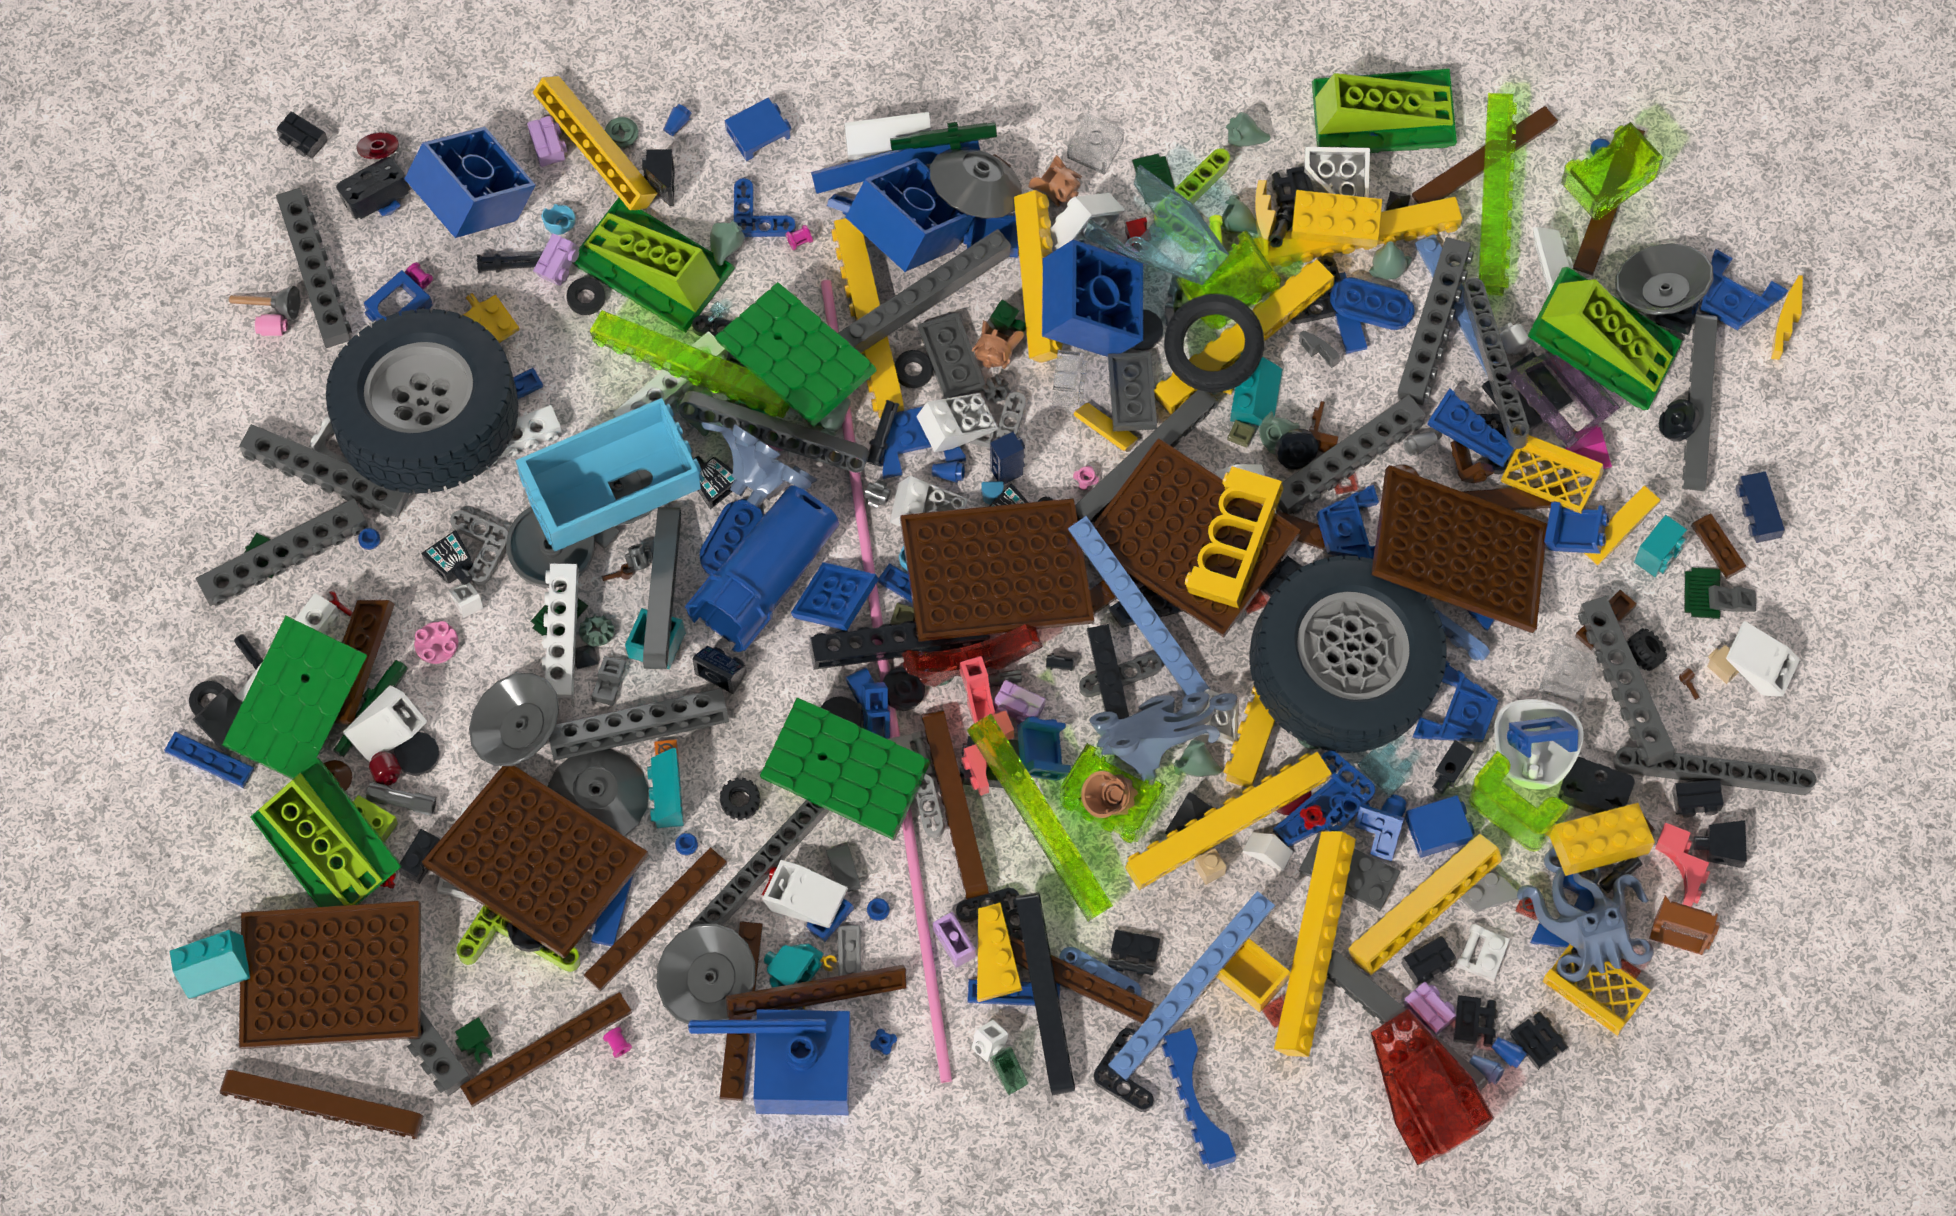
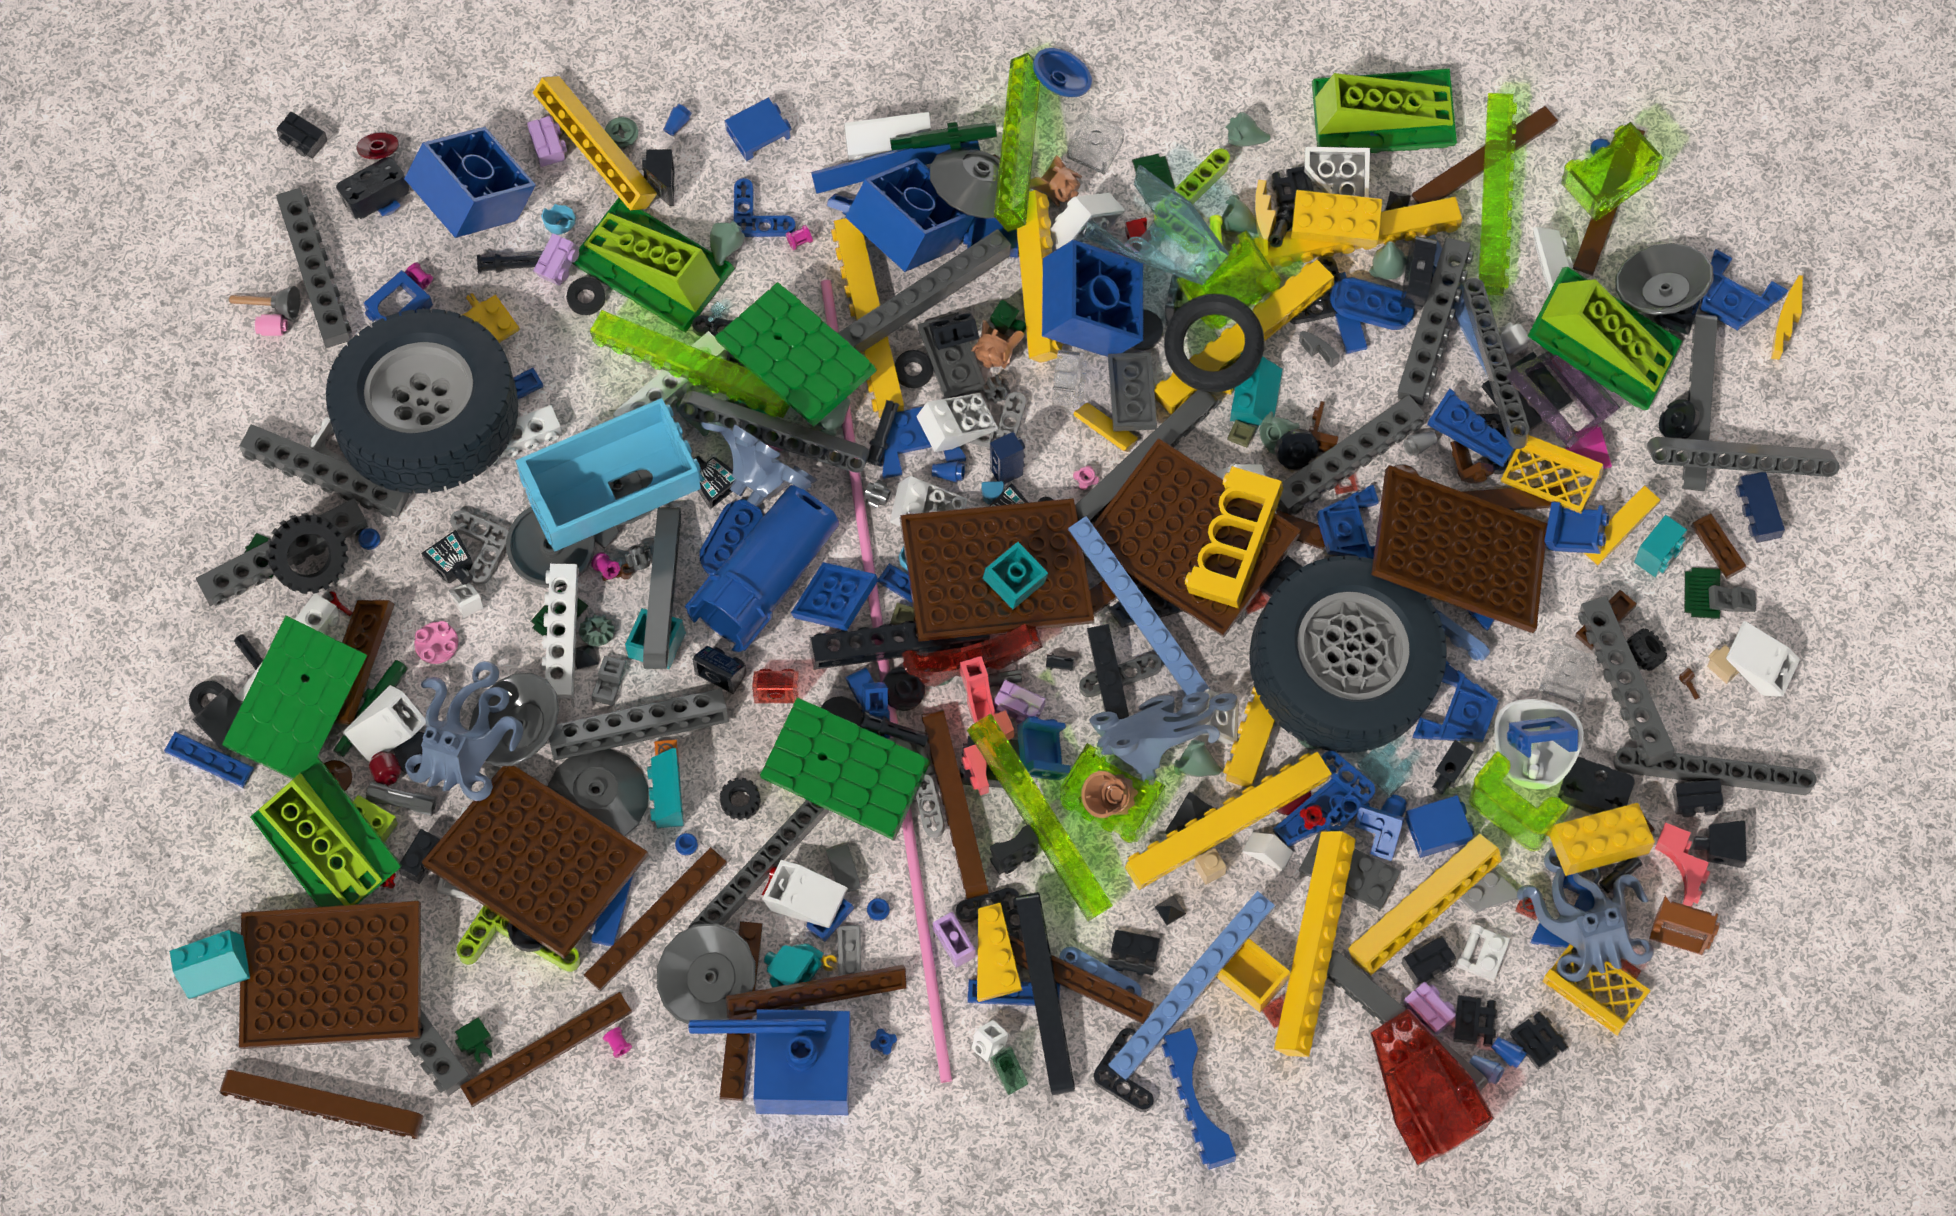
(291, 530): none -> black tyre
(459, 753): none -> sand blue hips
(608, 567): none -> dark pink bush
(775, 686): none -> clear red slope
(884, 726): none -> black pin
(954, 330): none -> black brick
(1012, 852): none -> black brick
(1015, 575): none -> teal brick
(1017, 144): none -> clear neon green brick
(1062, 72): none -> blue dish
(1170, 910): none -> black slope
(1418, 273): none -> black axle
(1751, 462): none -> dark grey beam

